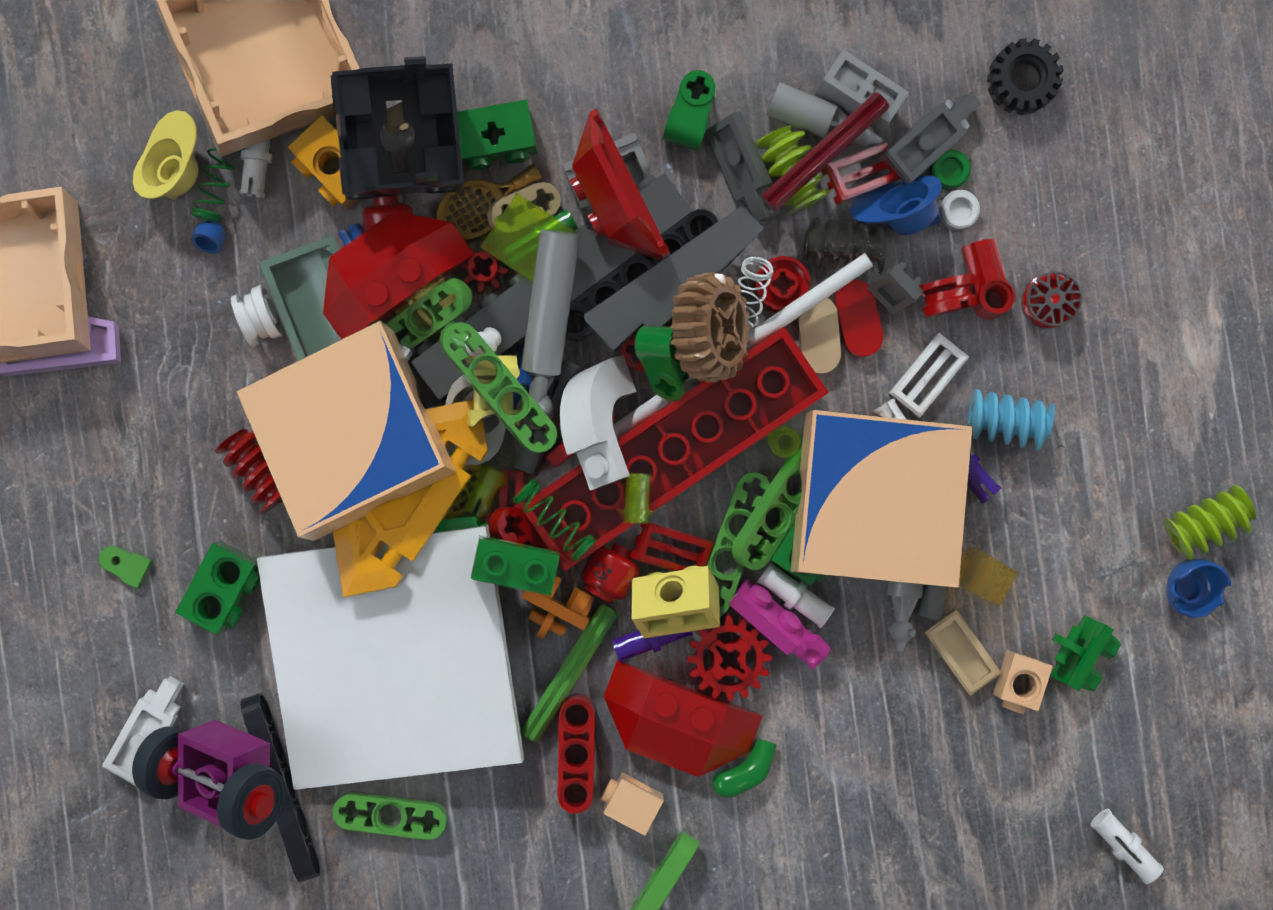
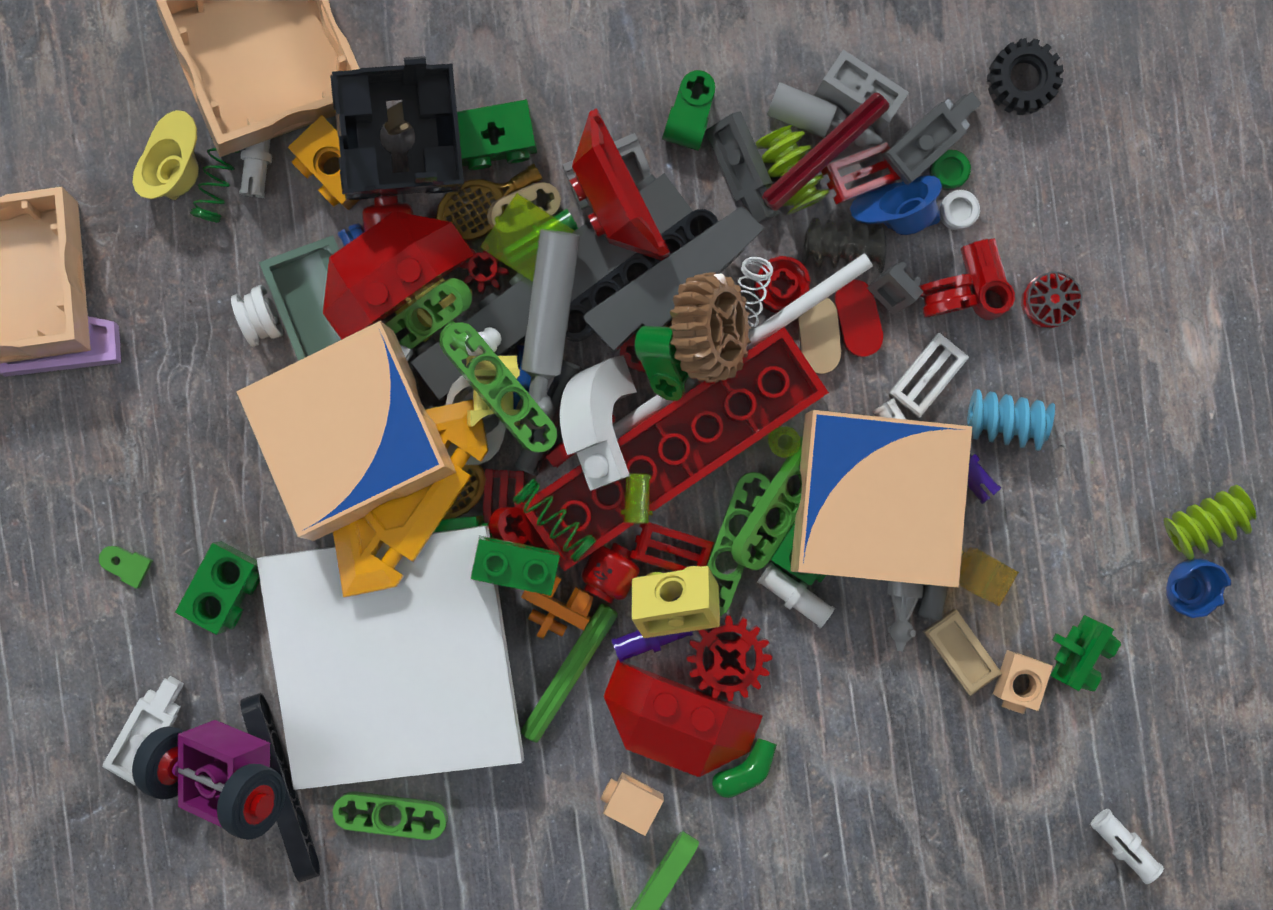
(209, 237): blue hinge -> none
(251, 463): red piece -> none
(485, 488): clear neon green pin -> none
(576, 772): red beam -> none
(778, 624): dark pink hinge -> none

